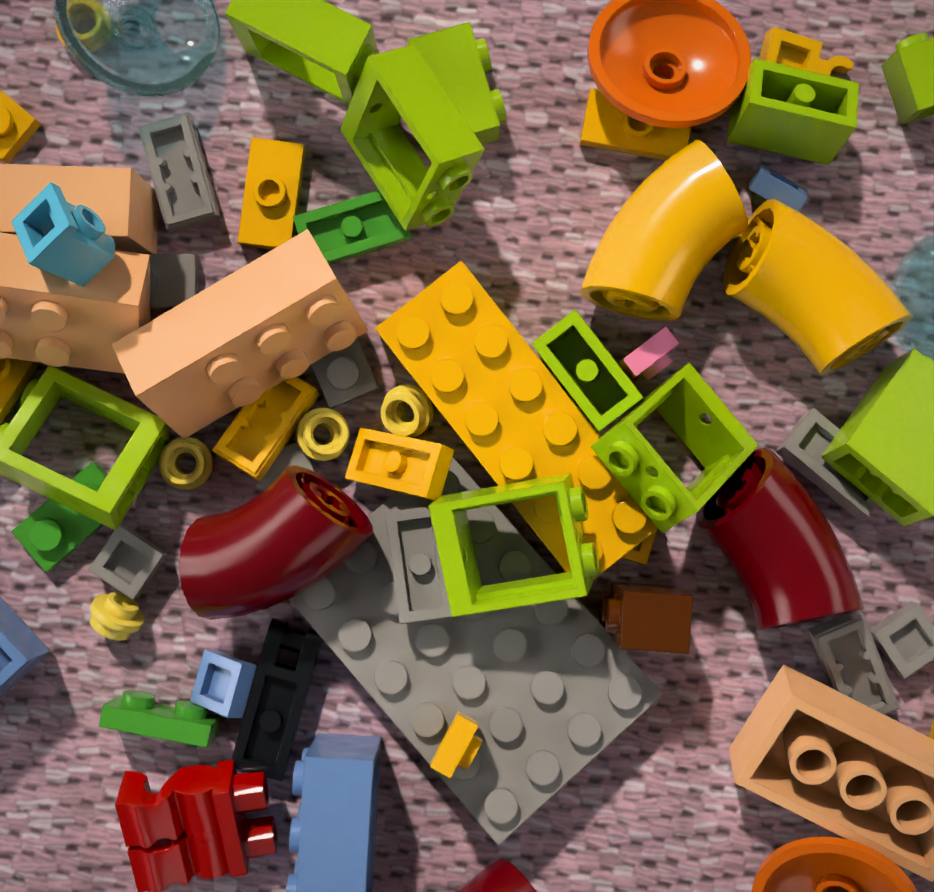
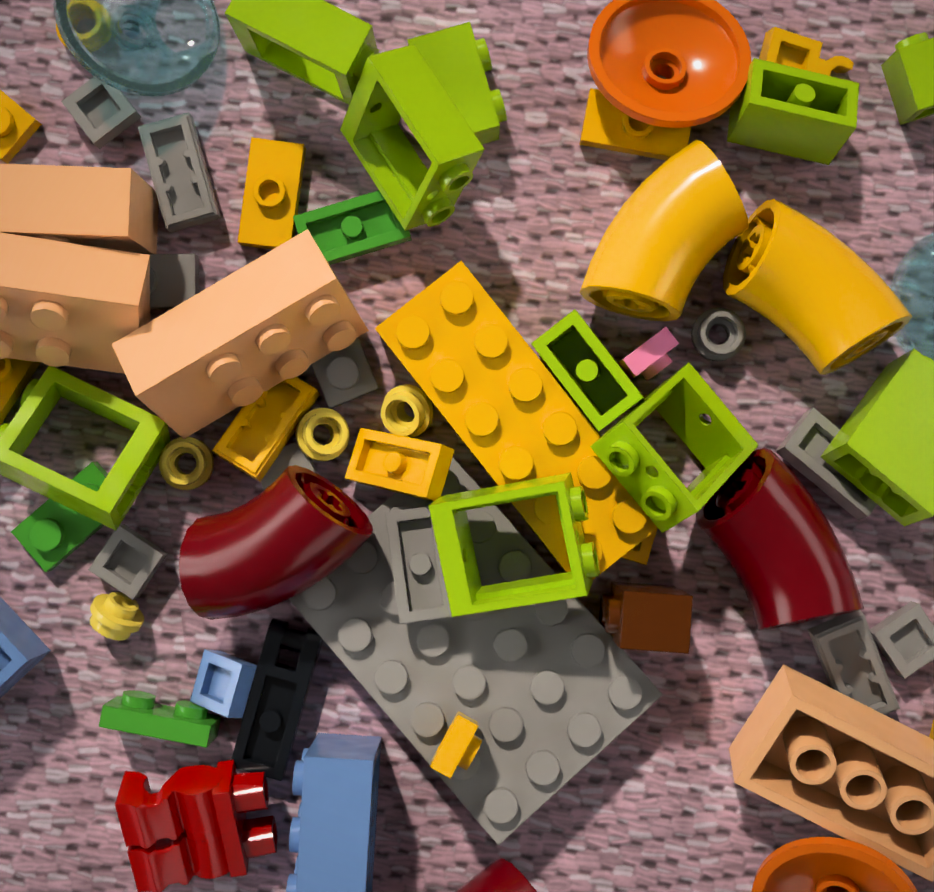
(63, 237): medium azure brick -> none
(101, 111): none -> light grey plate
(734, 329): none -> light grey plate
(771, 185): medium blue plate -> none

